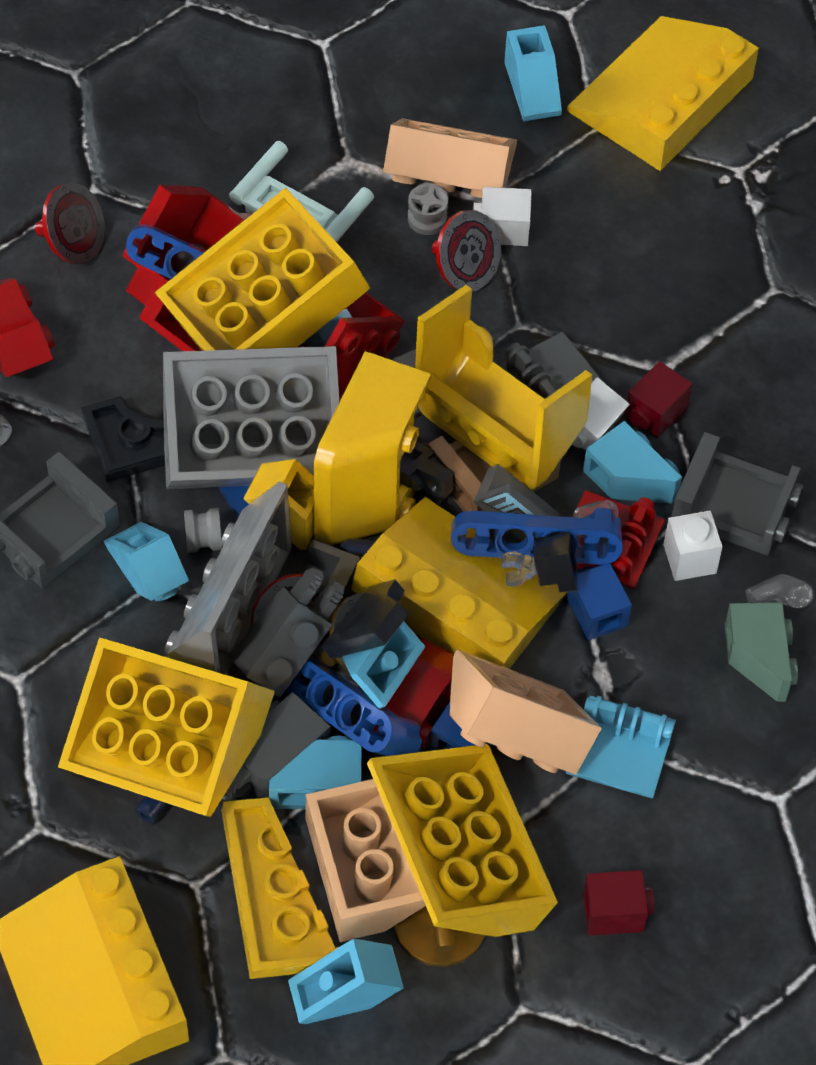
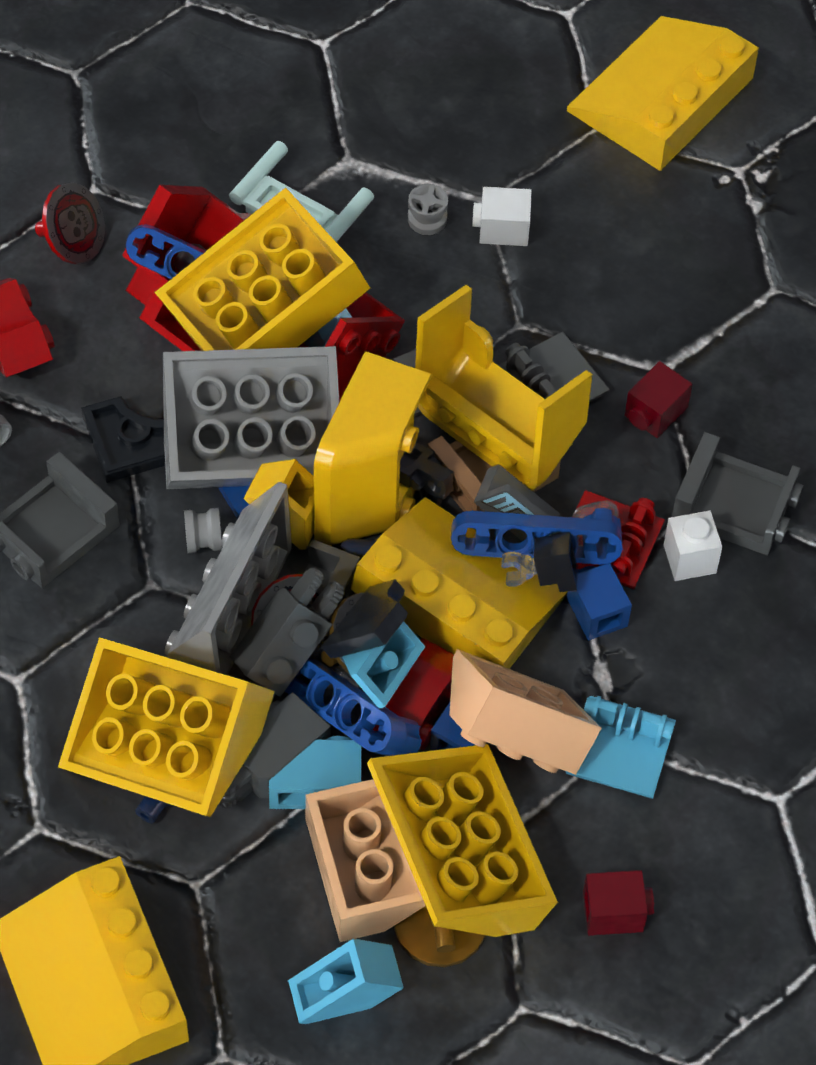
(148, 561): medium azure slope -> none
(275, 908): yellow wing -> none
(448, 156): light nougat slope -> none
(468, 250): shield -> none
(533, 73): medium azure slope -> none
(603, 413): white brick -> none
(630, 468): medium azure slope -> none
(759, 646): sand green slope -> none
(782, 589): clear arm -> none

